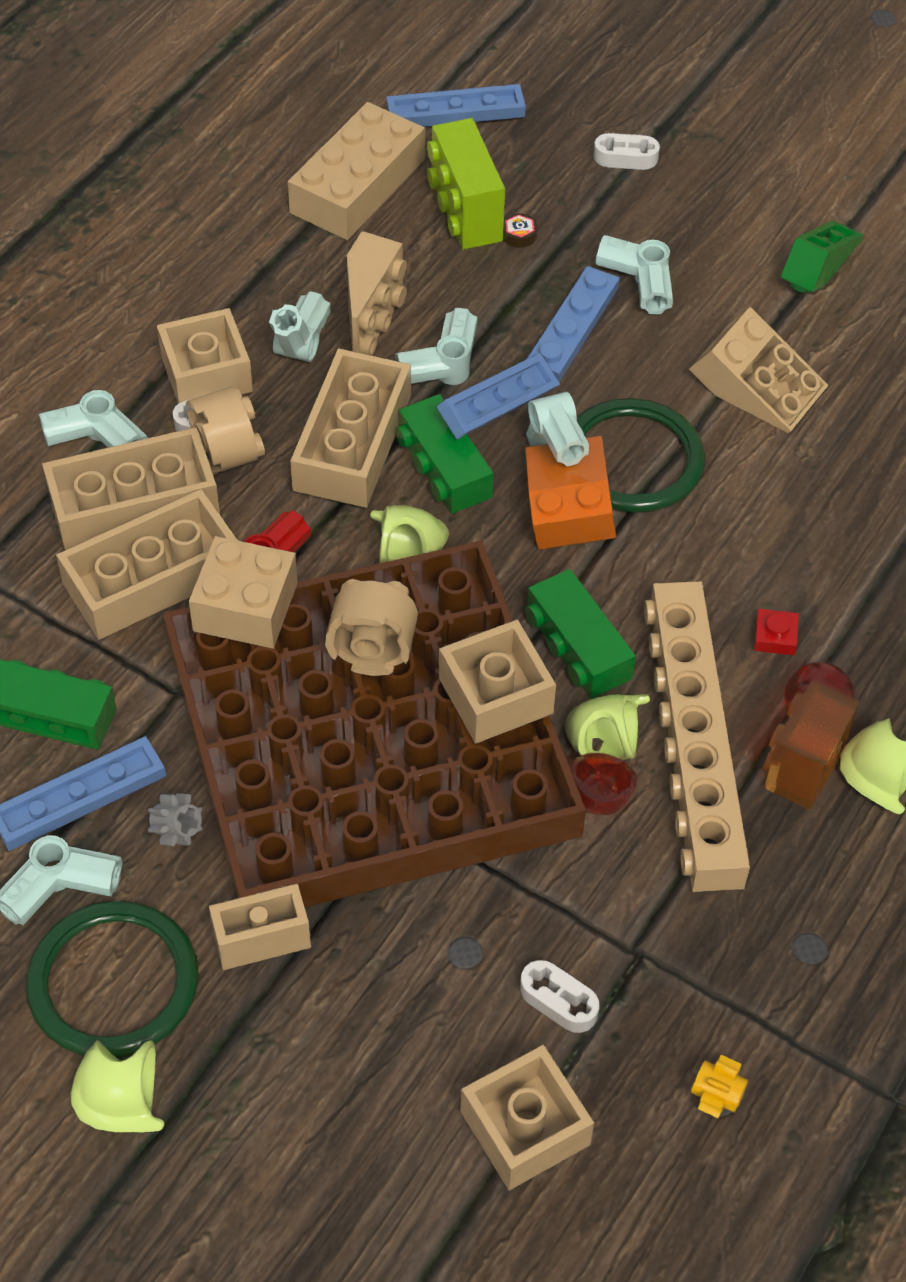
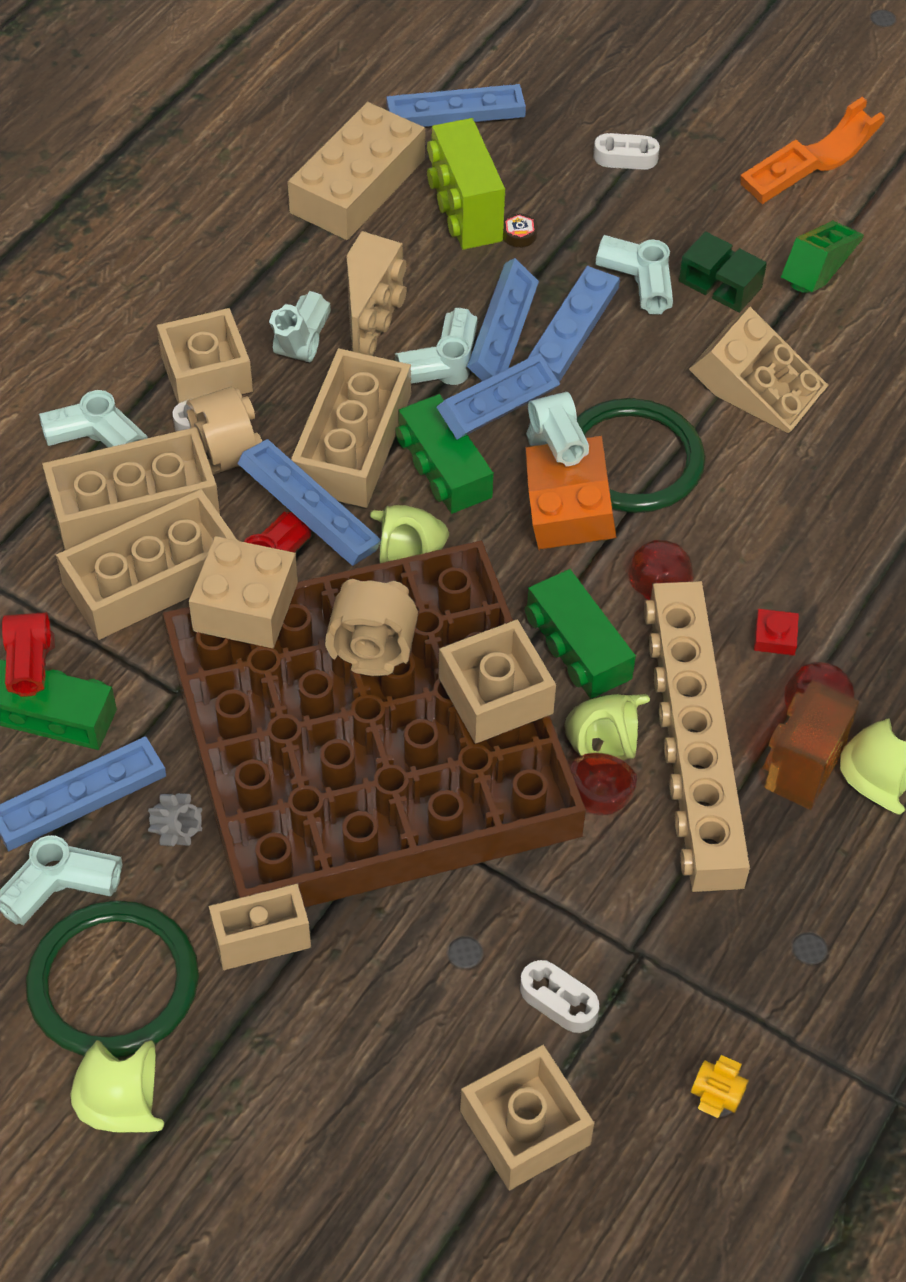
(26, 643): none -> red piece
(309, 502): none -> medium blue plate
(503, 321): none -> medium blue plate
(659, 558): none -> clear red helmet
(715, 261): none -> dark green piece
(799, 160): none -> orange piece

